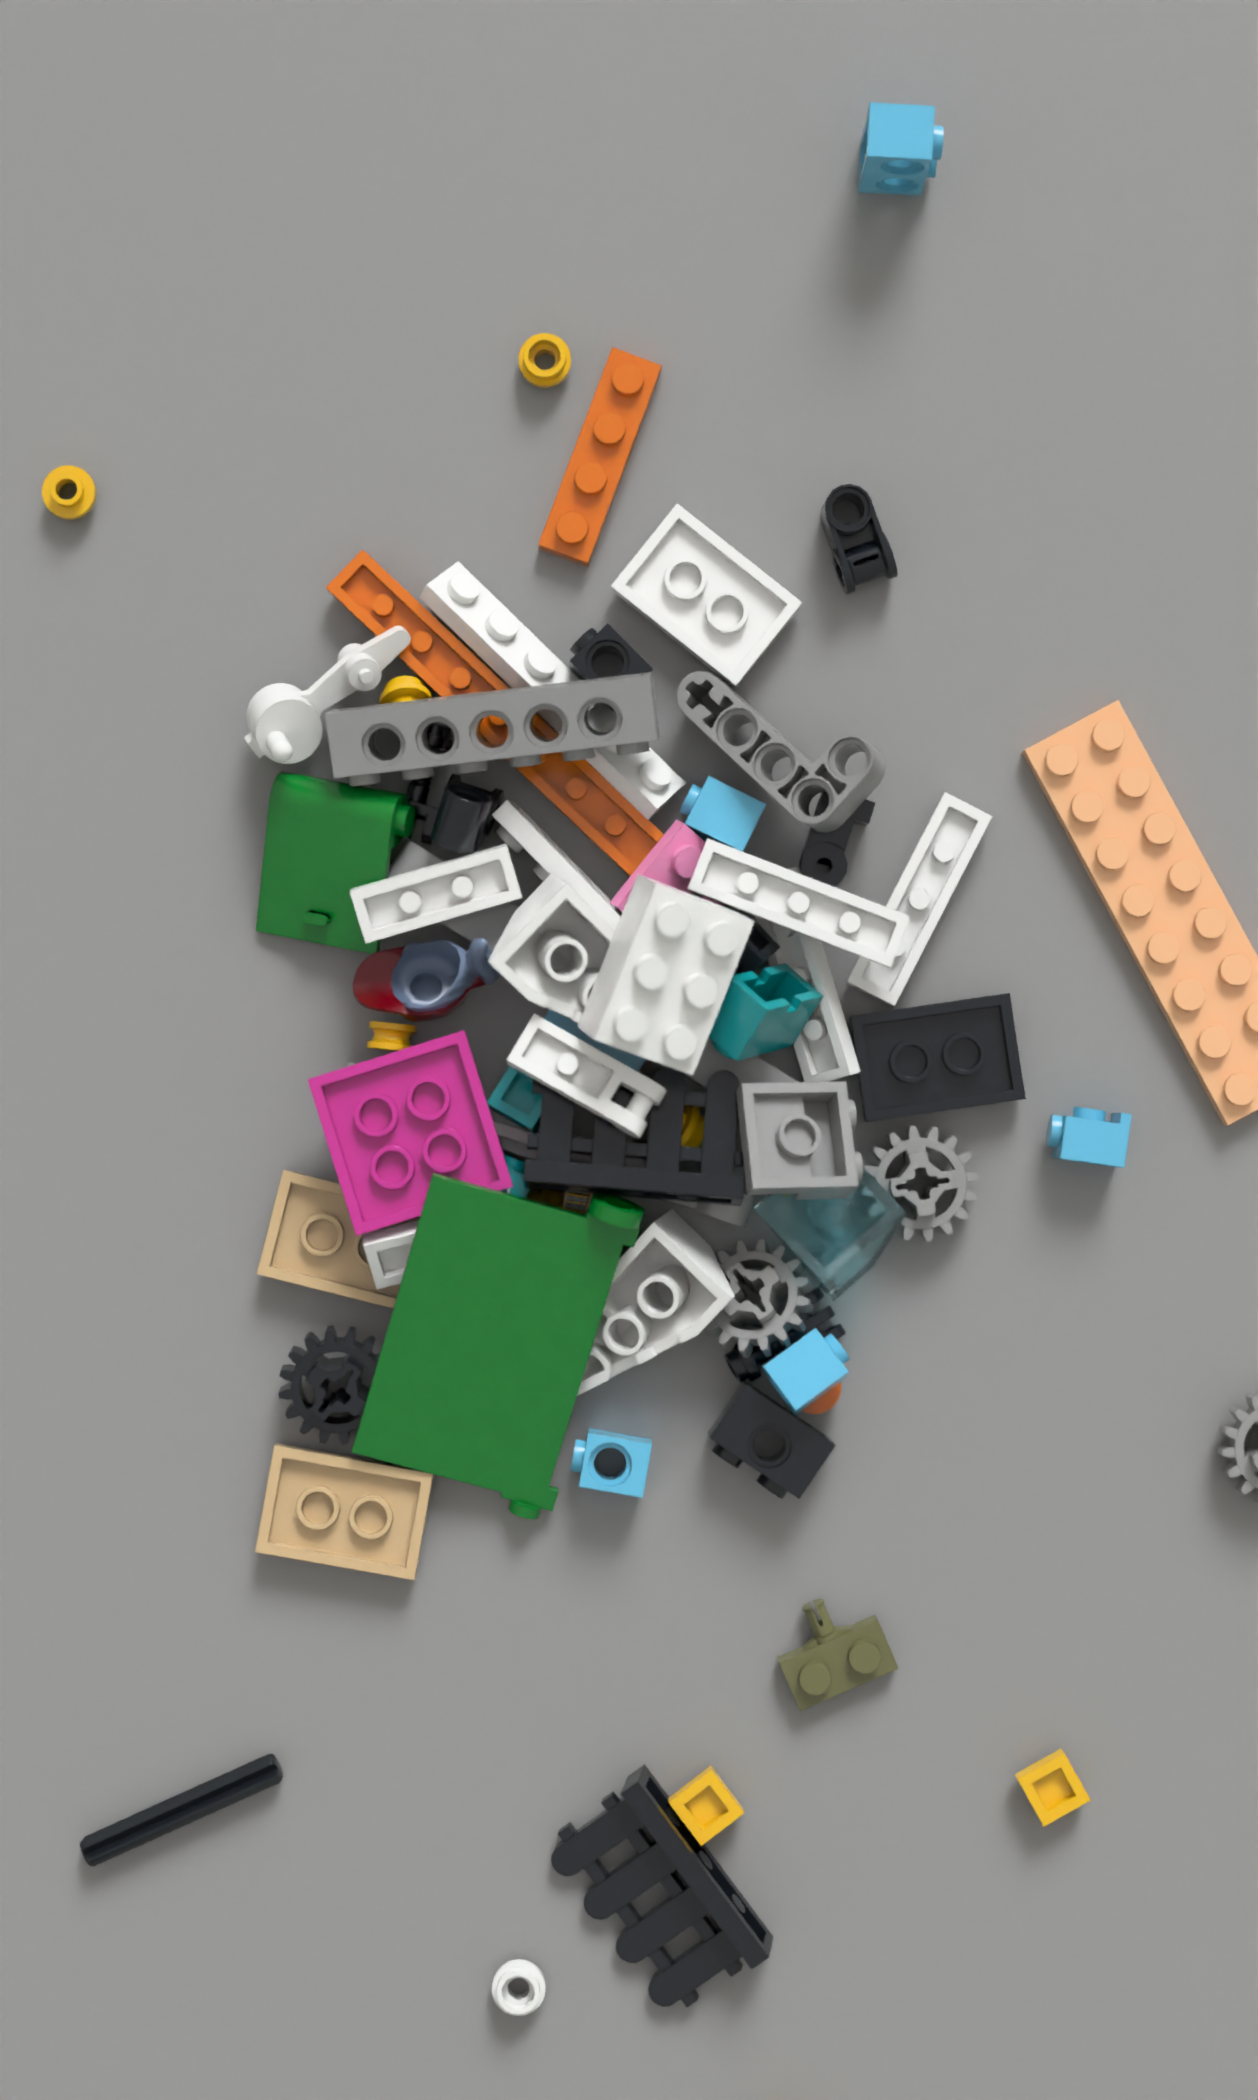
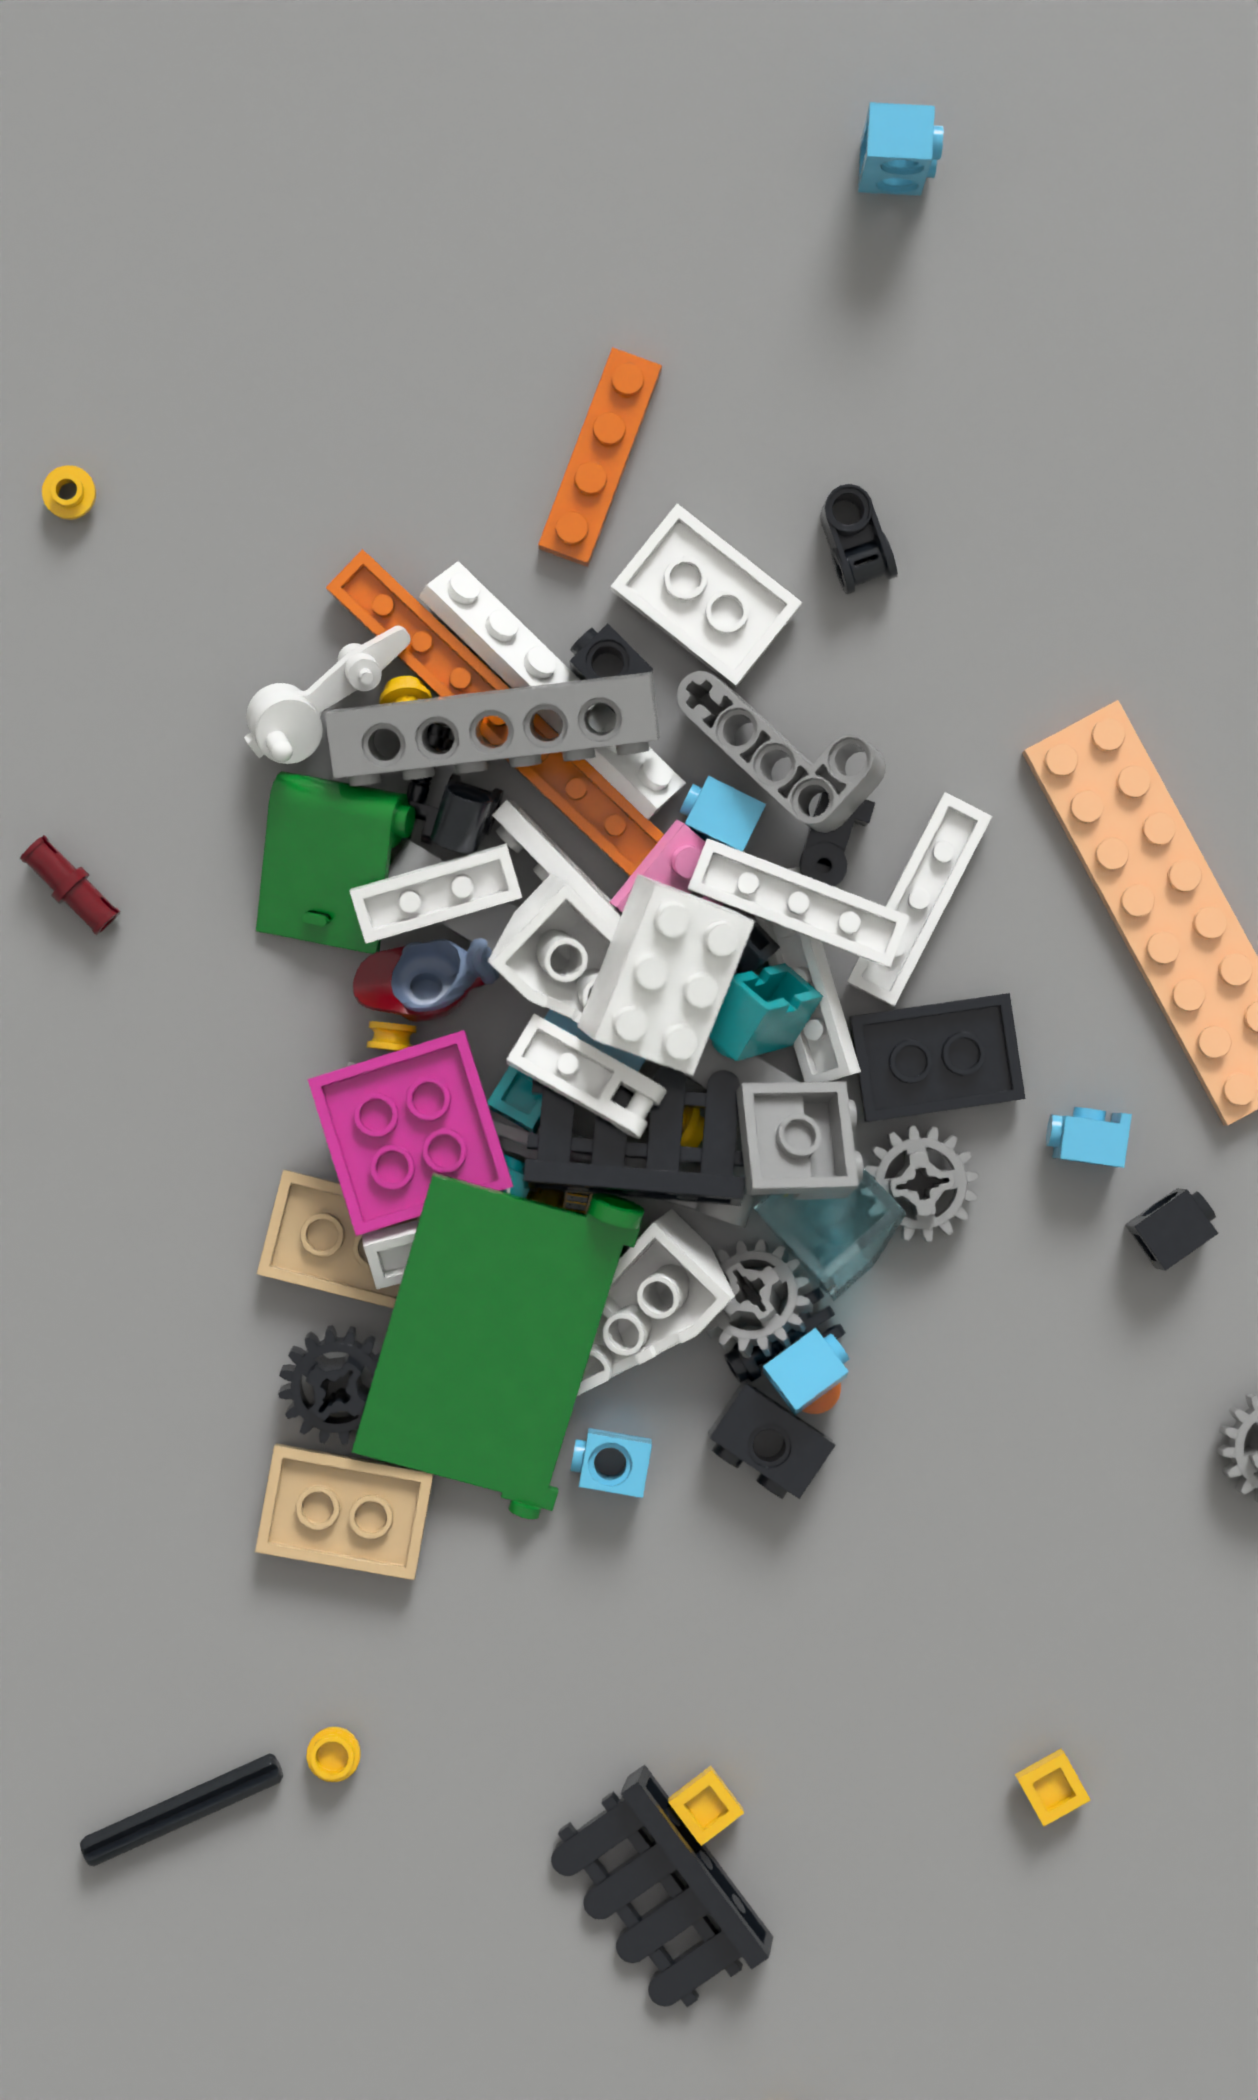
(70, 885): none -> dark red pin
(333, 1754): none -> yellow plate
(515, 2003): white plate -> none
(544, 344): yellow plate -> none
(835, 1658): olive plate -> none
(1173, 1227): none -> black brick

